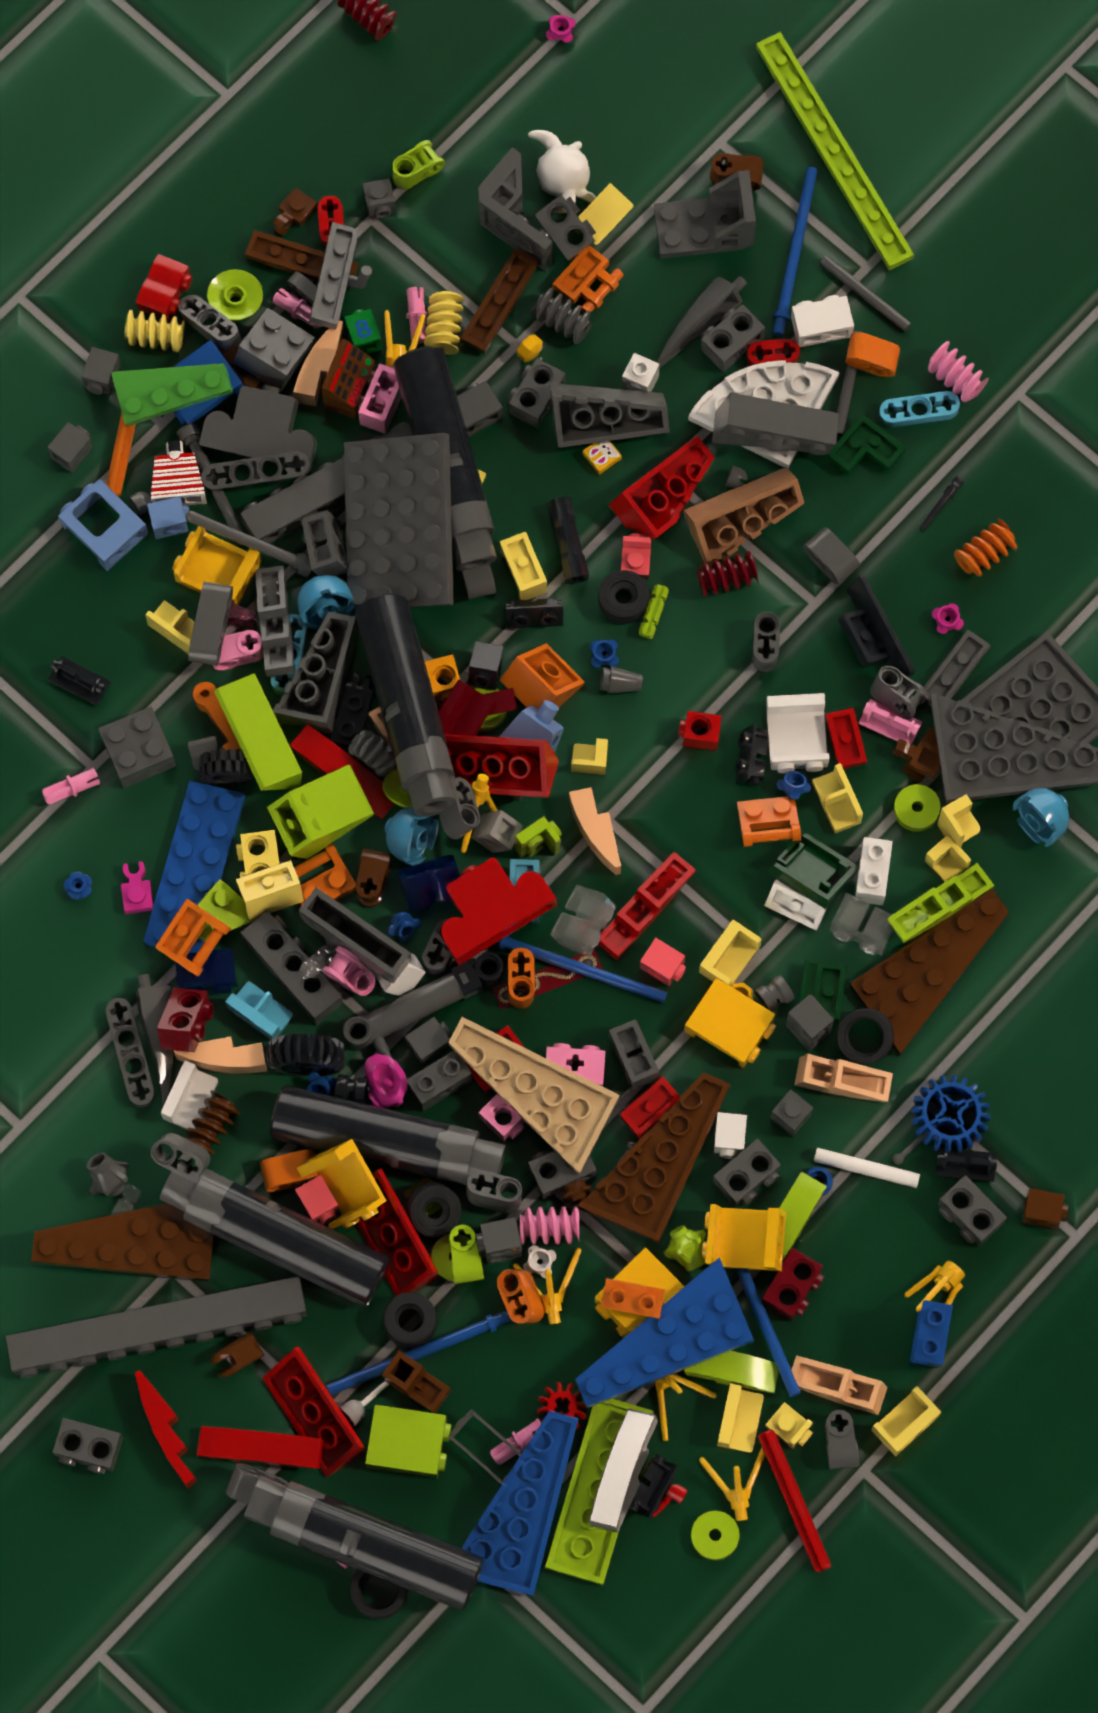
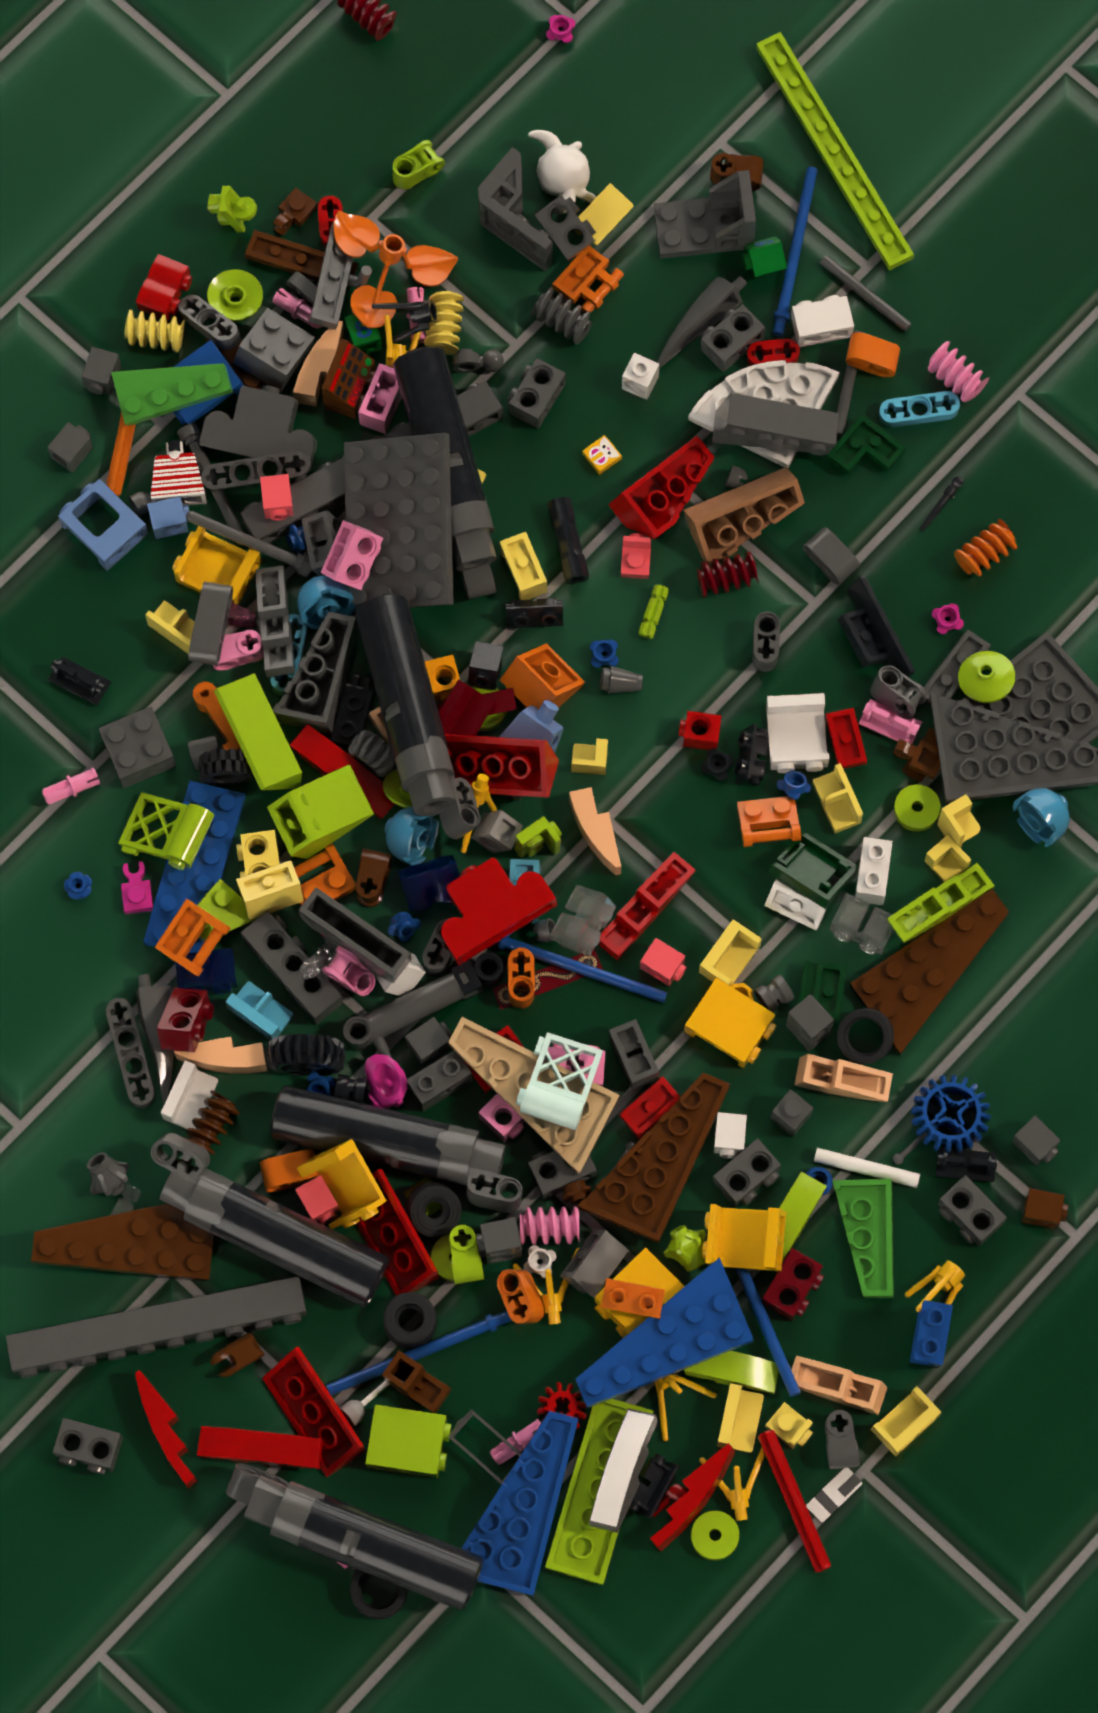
(185, 835): none -> lime piece
(231, 208): none -> lime hips
(276, 497): none -> coral brick
(296, 539): none -> blue plate
(347, 553): none -> bright pink brick
(357, 235): none -> orange plant
(379, 198): dark grey bracket -> none
(420, 313): none -> black plant
(469, 361): none -> dark grey plate
(499, 301): reddish brown plate -> none
(529, 348): yellow tile -> none
(544, 929): none -> dark grey hinge
(548, 1100): none -> light aqua piece
(594, 1262): none -> dark grey hinge
(605, 414): dark grey wedge -> none
(623, 581): black tyre -> none
(701, 1487): none -> red slope
(717, 756): none -> black plate
(764, 256): none -> green brick
(834, 1494): none -> white sticker
(869, 1229): none -> bright green wing
(986, 687): none -> lime dish
(1037, 1141): none -> dark grey brick

